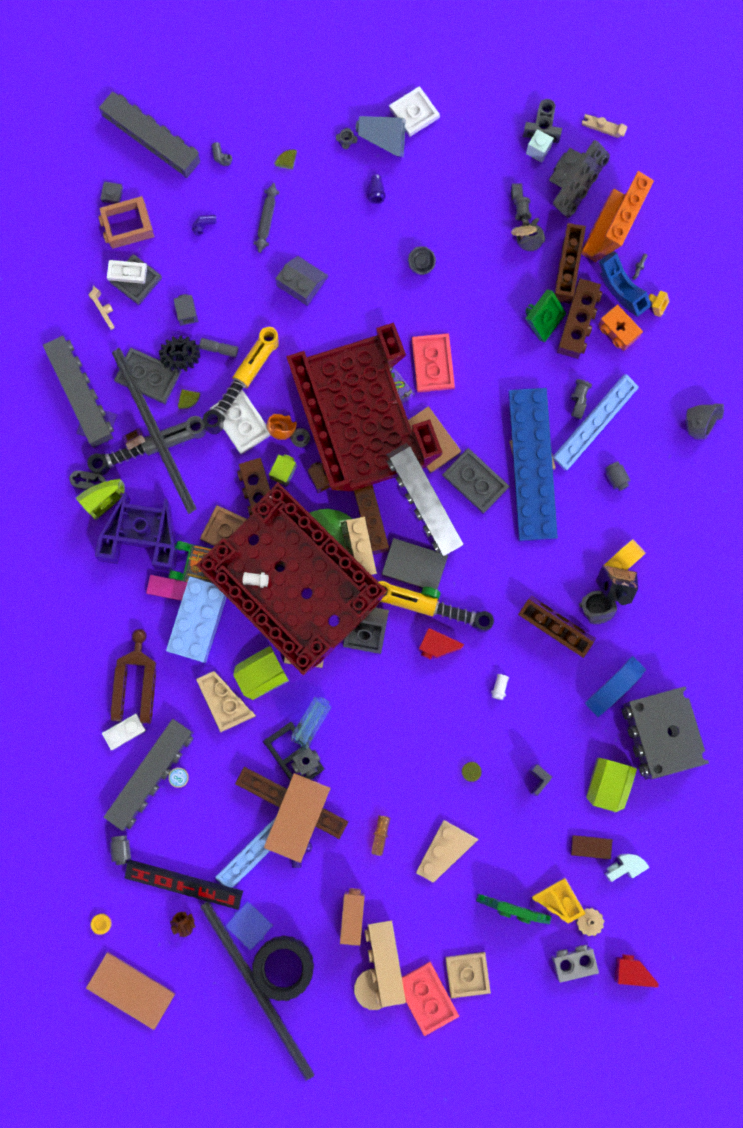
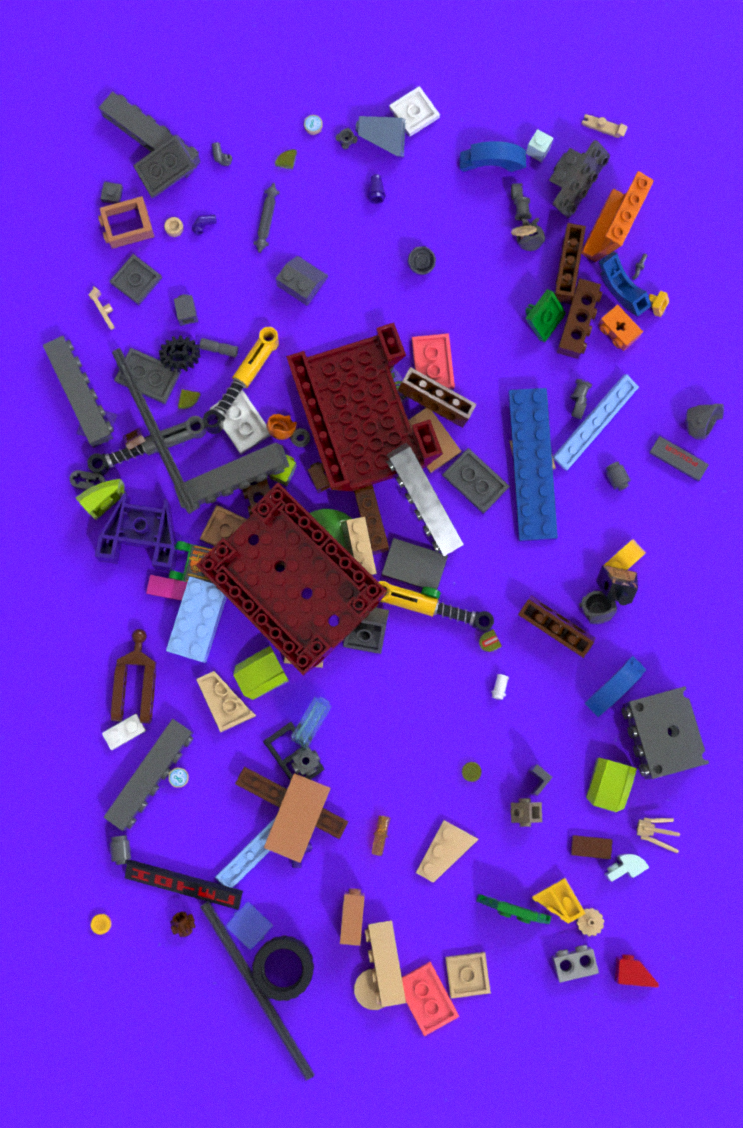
(127, 271): white plate -> none
(130, 990): nougat tile -> none
(164, 166): none -> dark grey tile
(173, 227): none -> tan tile
(236, 475): none -> dark grey brick
(255, 579): white pin -> none
(313, 124): none -> tile
(436, 397): none -> reddish brown brick
(438, 645): red slope -> none
(489, 641): none -> clear neon green tile
(493, 154): none -> blue arch
(526, 812): none -> dark tan brick
(544, 119): dark grey tile -> none
(645, 829): none -> tan plant
(679, 459): none -> dark grey tile

